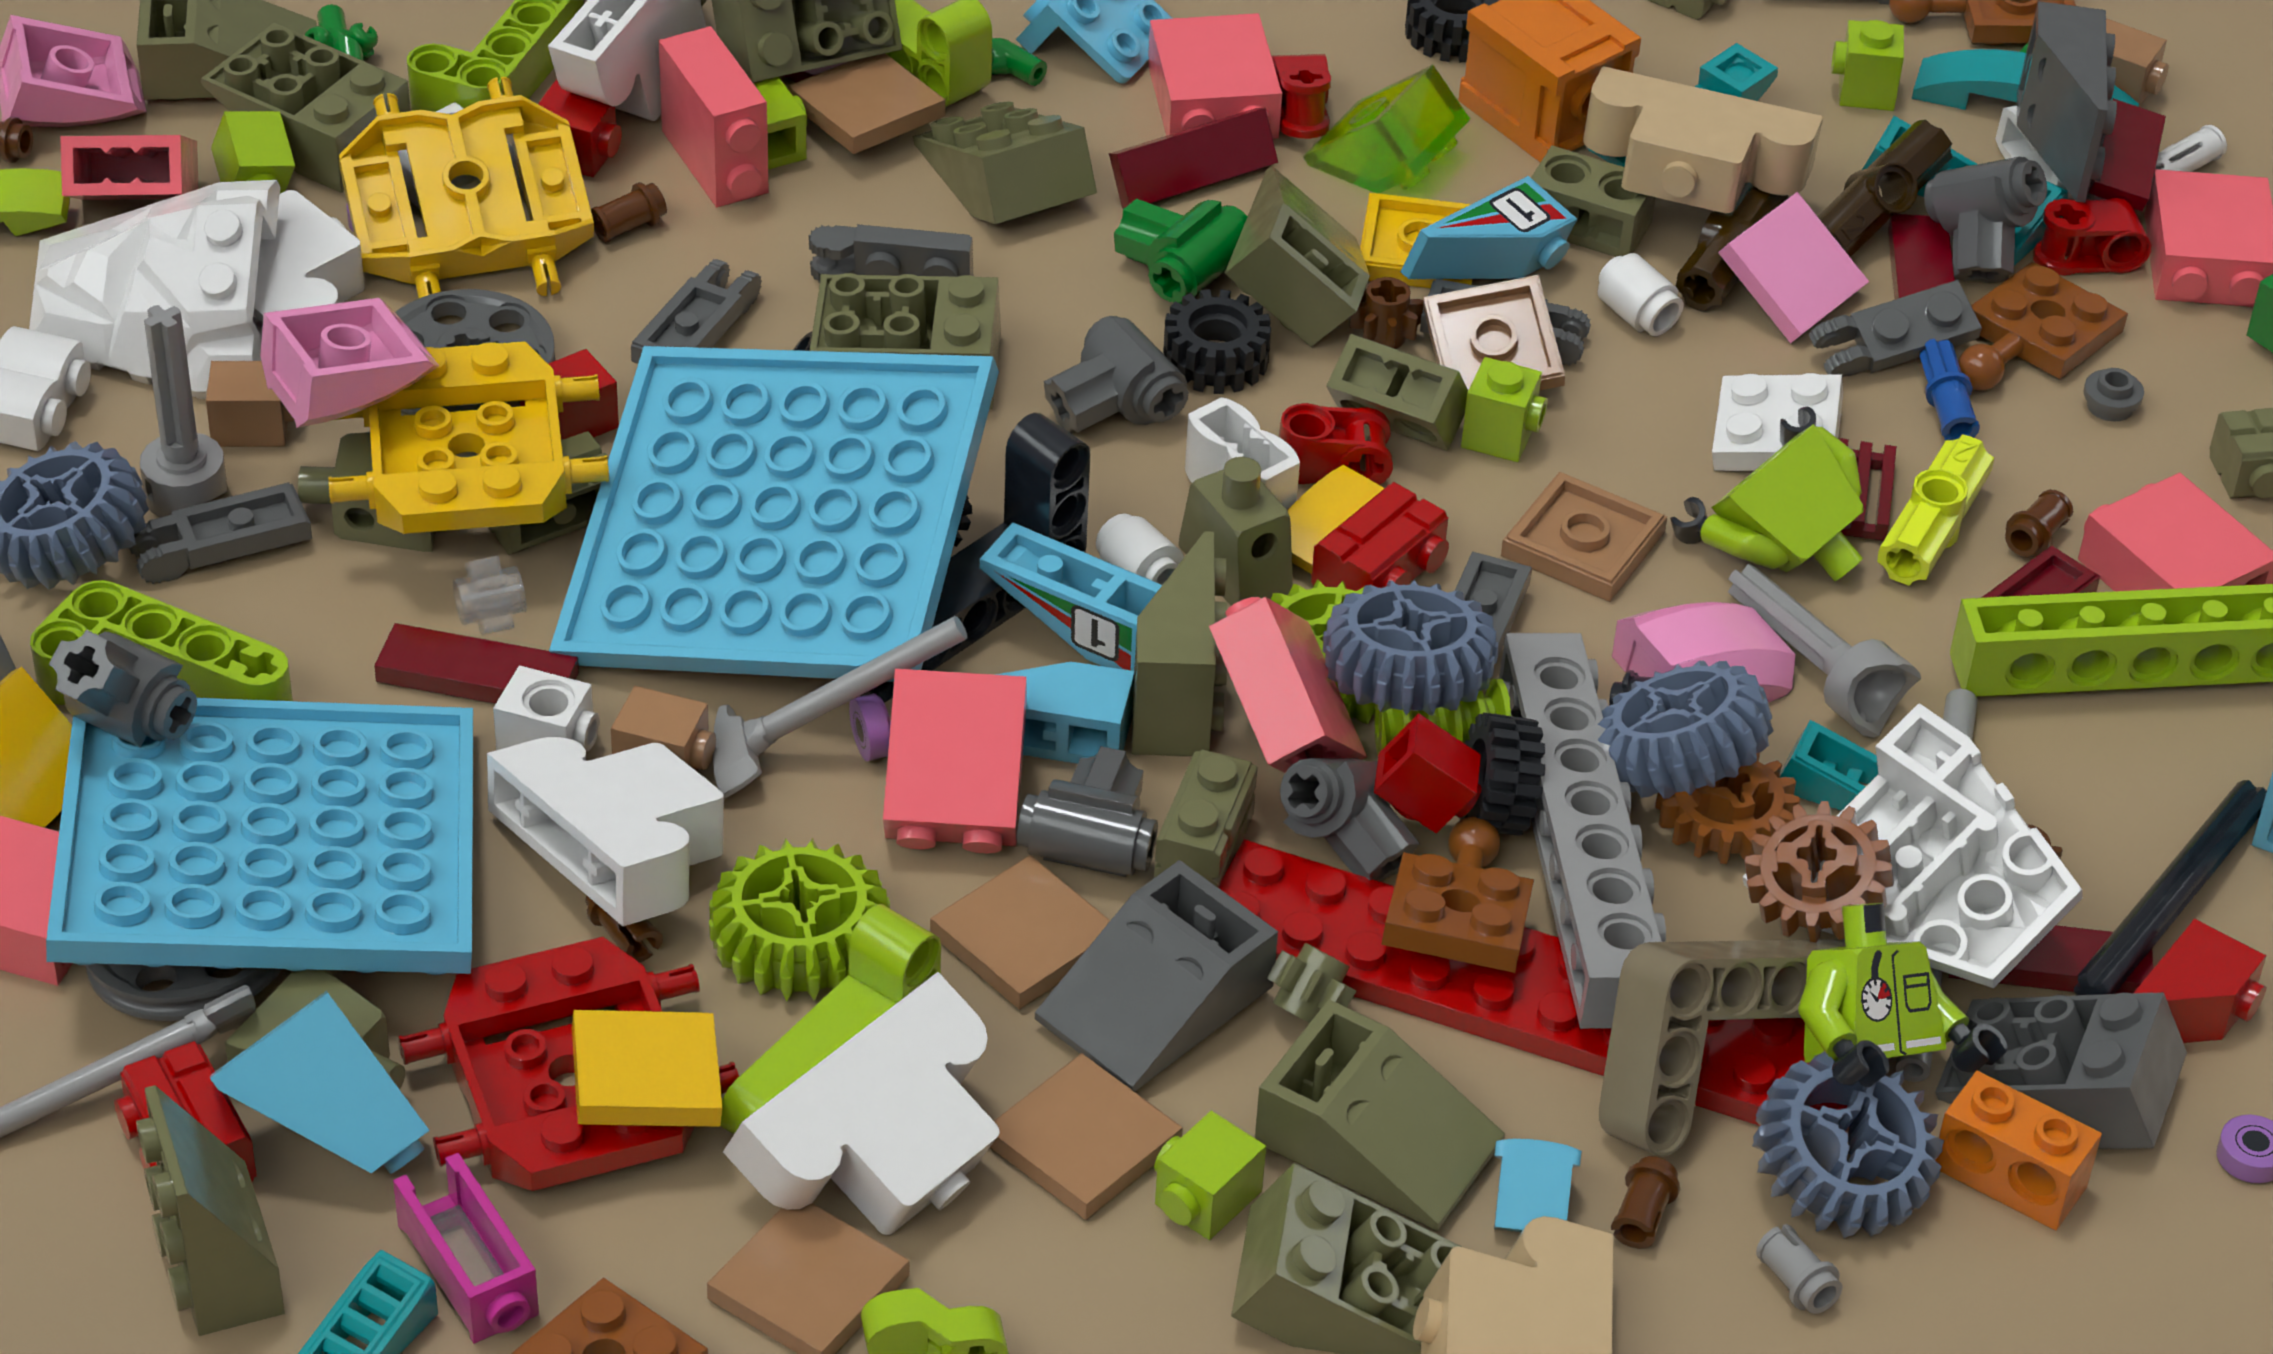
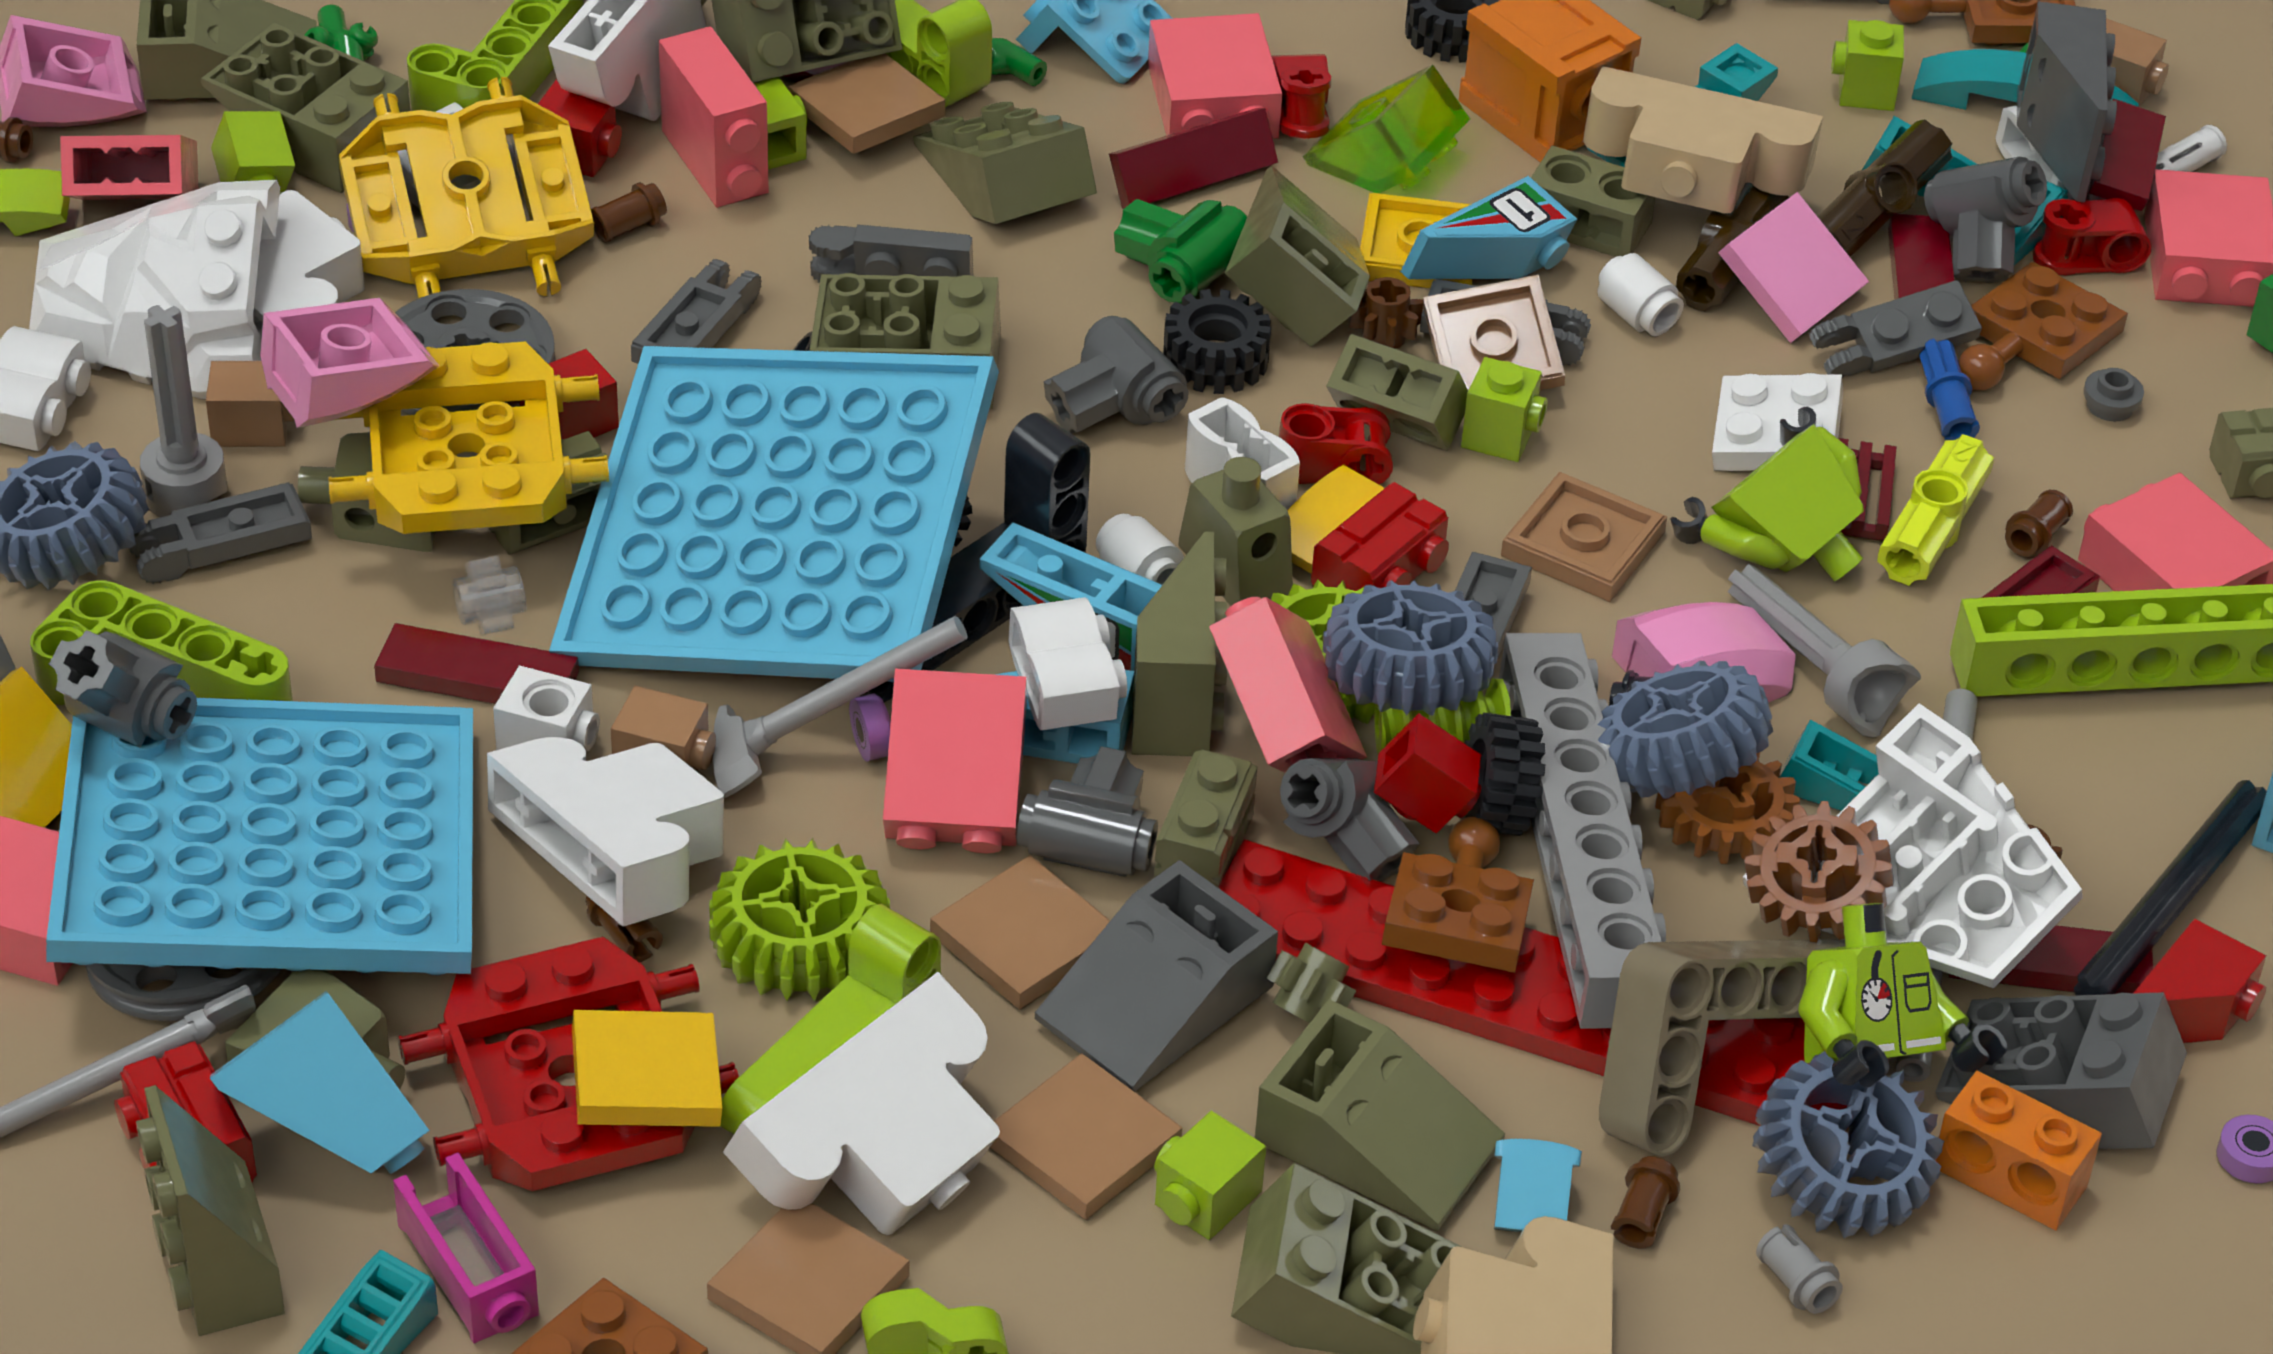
(1066, 663): none -> white brick

